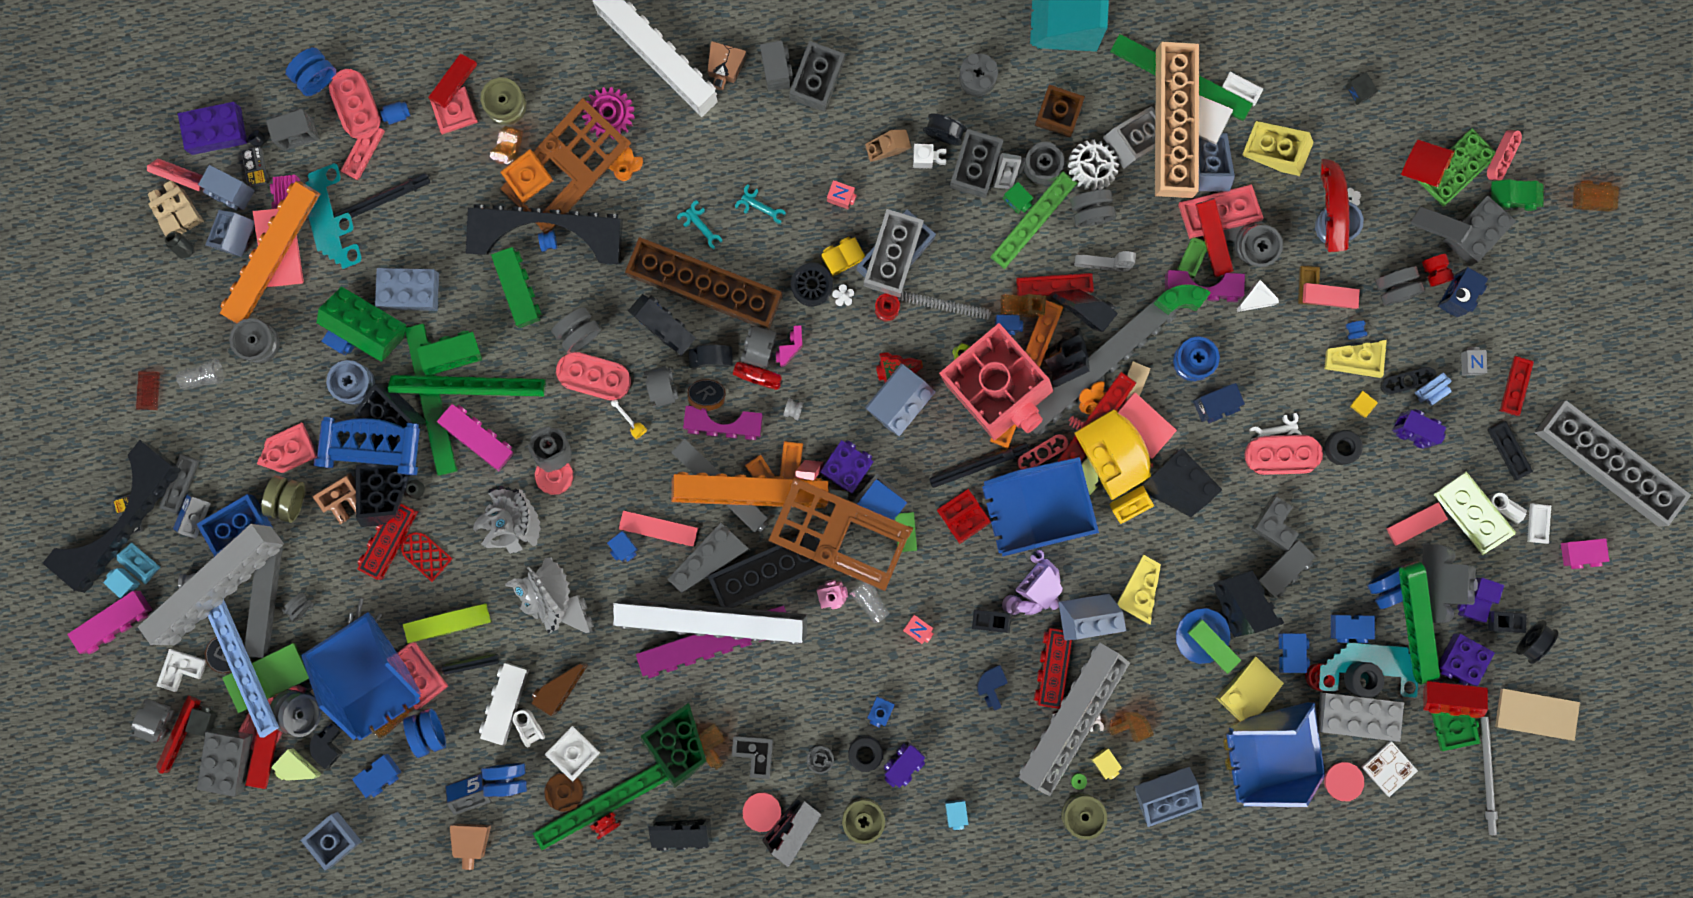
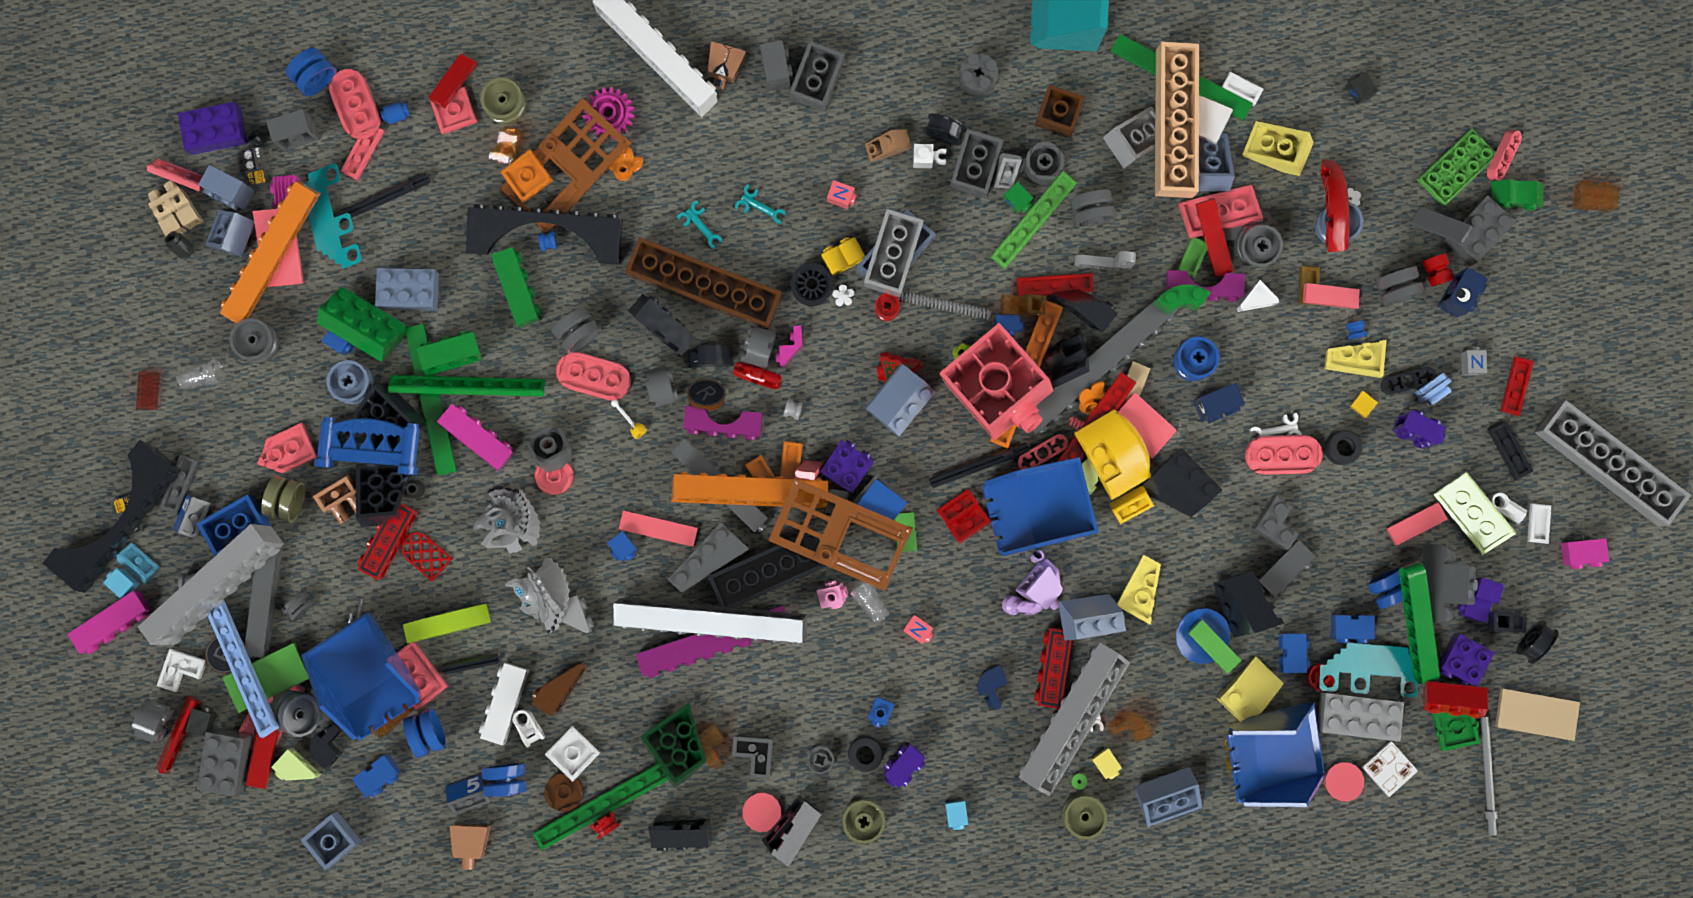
(991, 621): black brick -> none
(1079, 167): white gear -> none
(1375, 683): black tyre -> none
(1427, 163): red slope -> none

